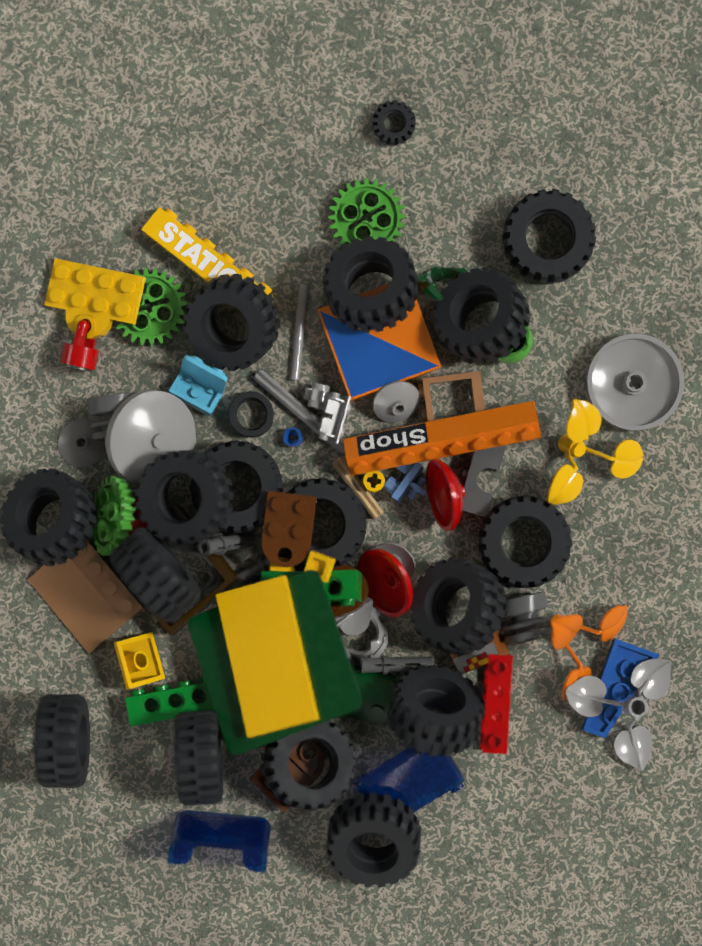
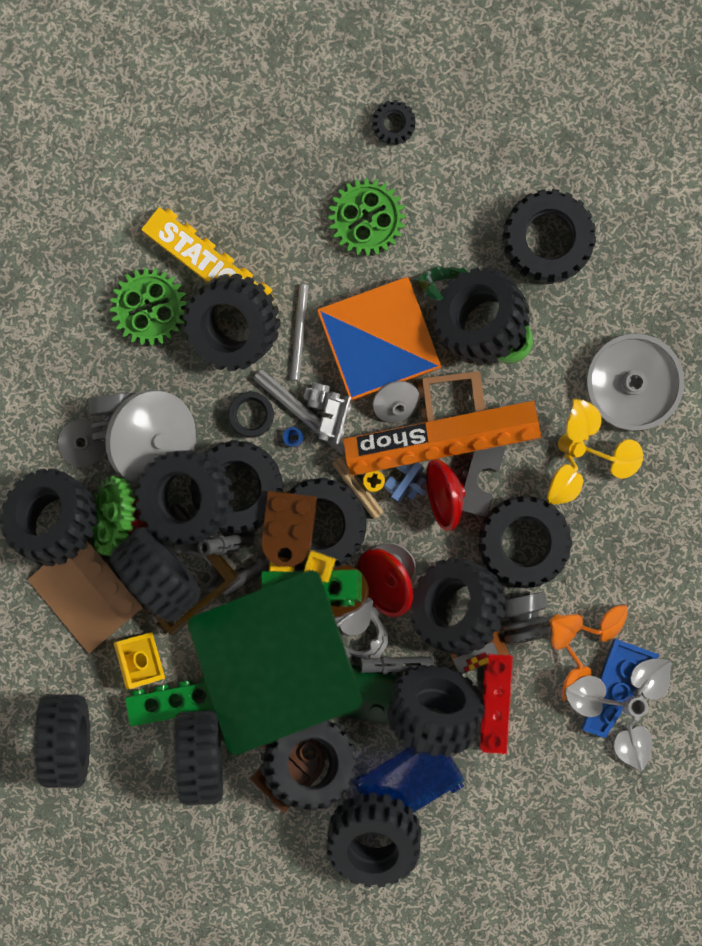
(91, 303): yellow plate -> none
(199, 385): medium azure bracket -> none
(221, 831): clear blue windscreen -> none
(267, 657): yellow tile -> none
(363, 258): black tyre -> none

